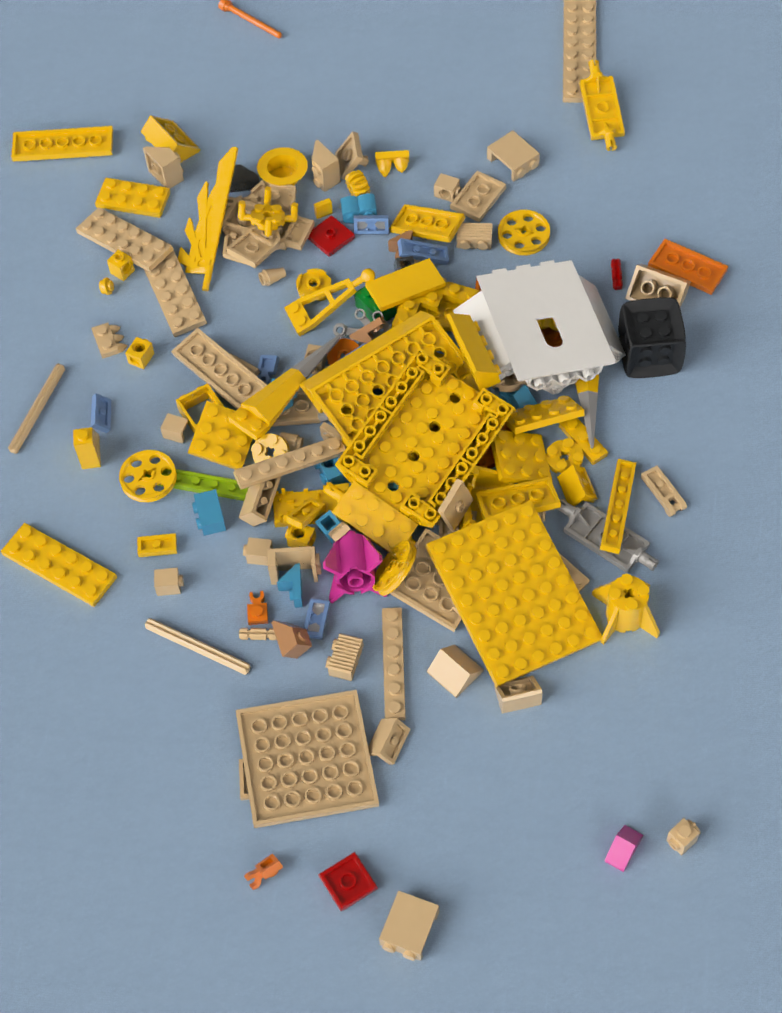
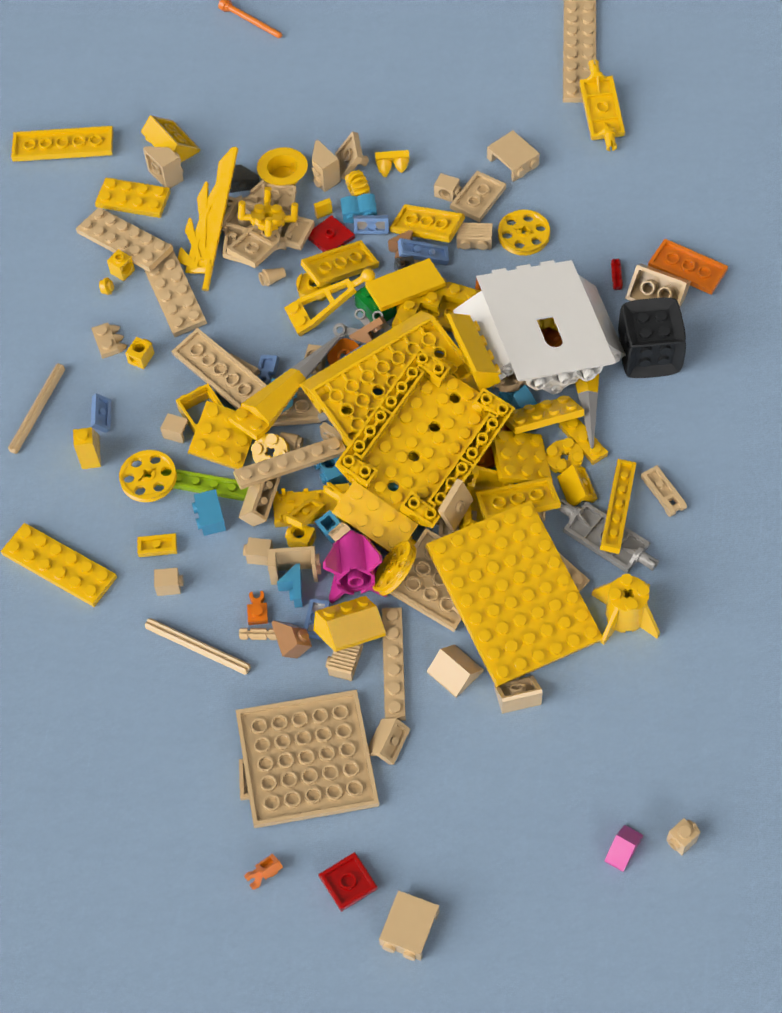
(339, 263): none -> yellow plate
(349, 623): none -> yellow slope

